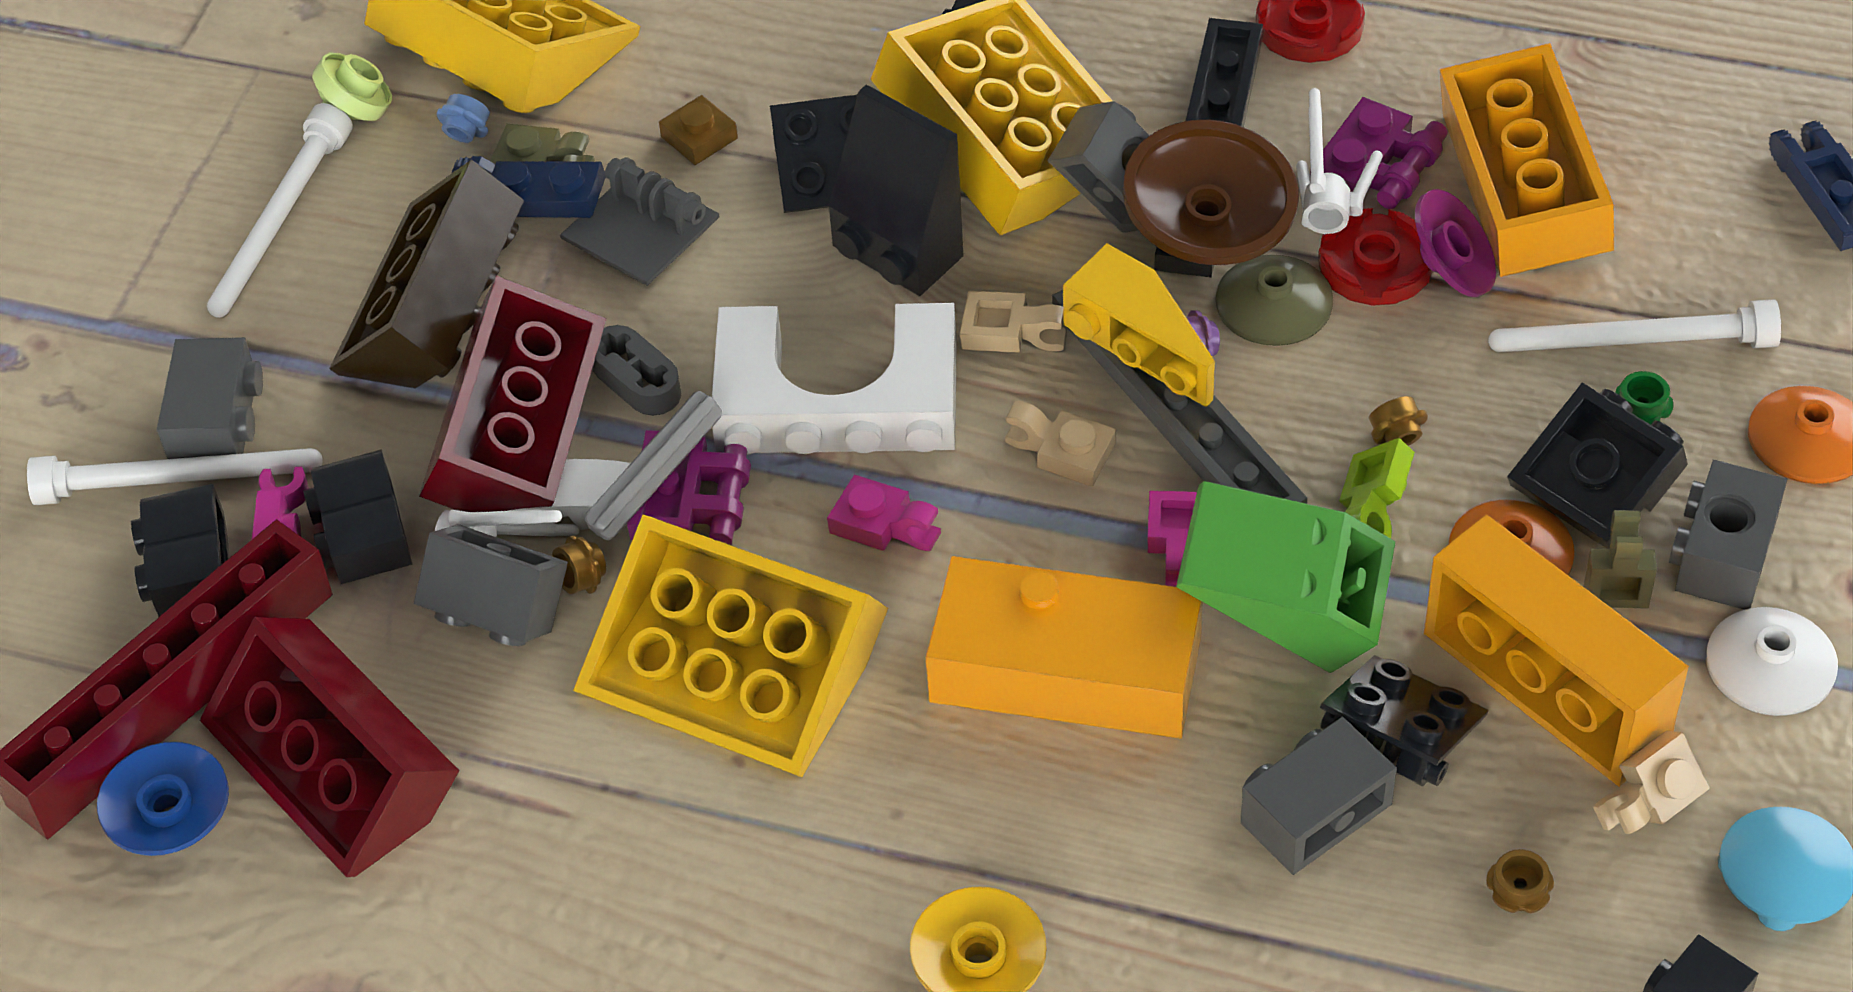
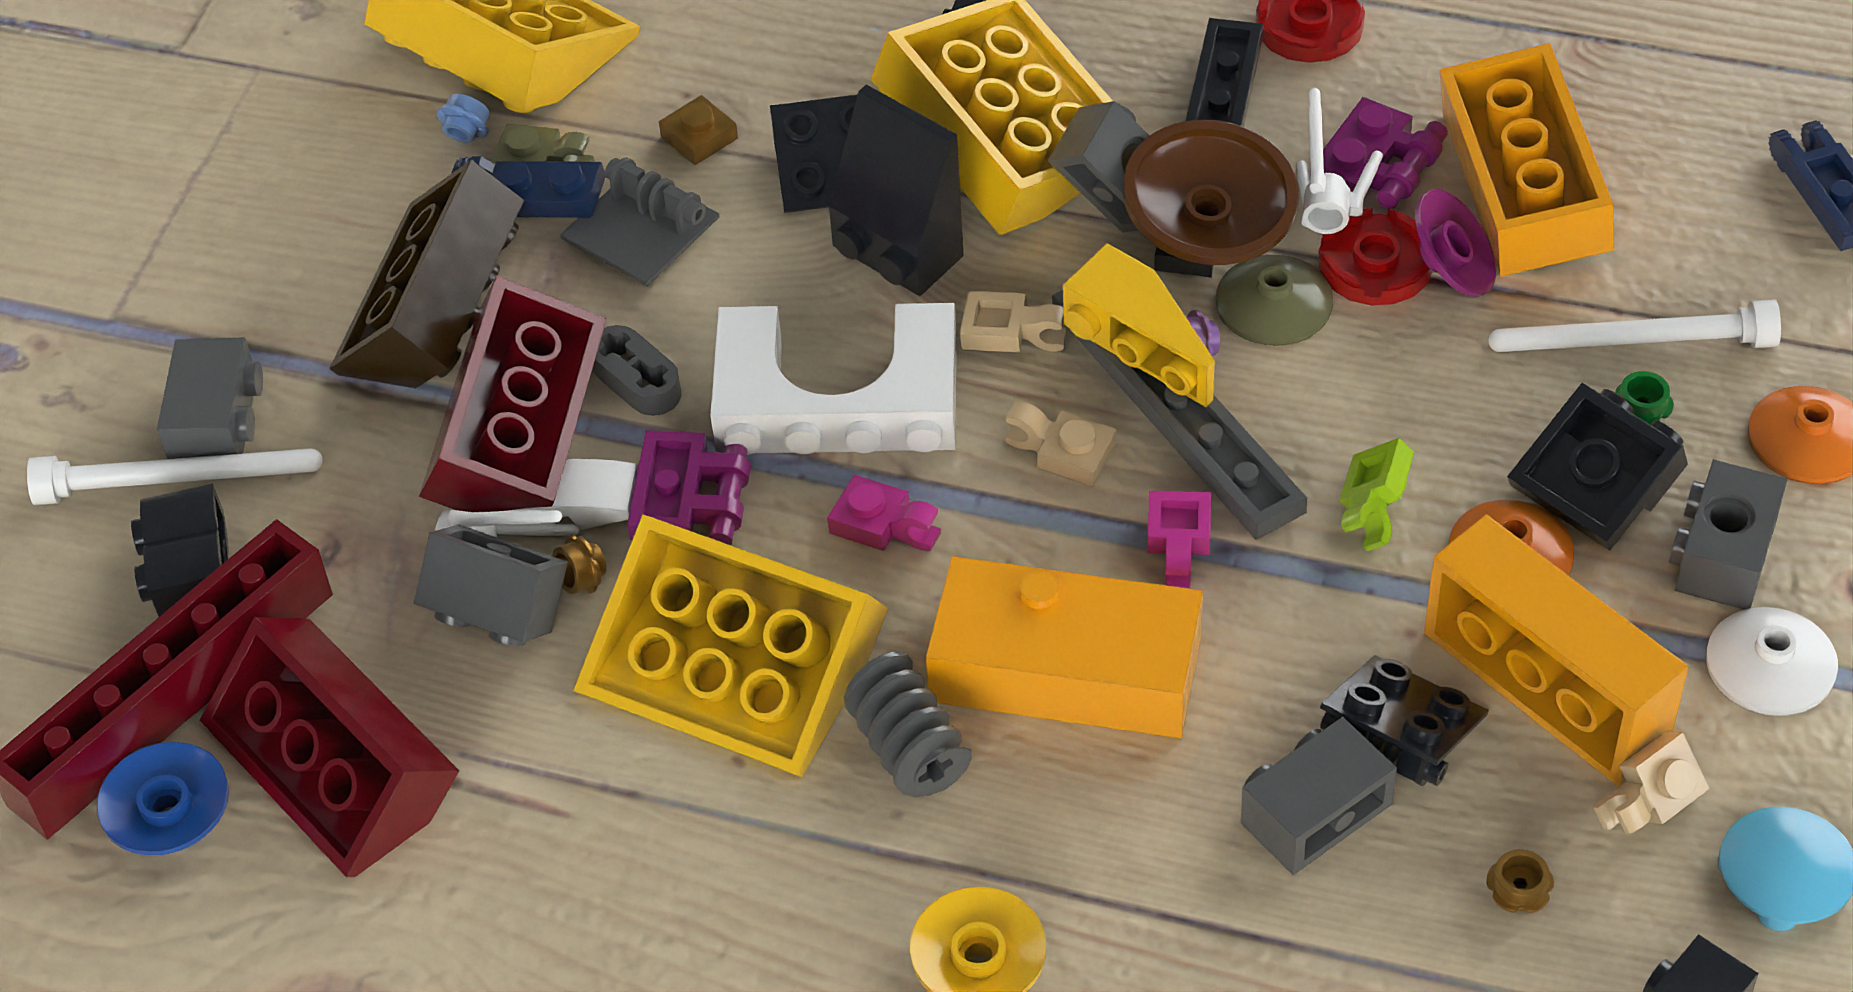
(279, 502): dark pink plate -> none
(324, 131): white piece -> none
(352, 86): yellowish green plate -> none
(358, 517): black brick -> none
(653, 465): light grey axle -> none
(906, 726): none -> dark grey piece
(1289, 571): bright green slope -> none
(1397, 420): pearl gold plate -> none
(1625, 571): olive plate -> none

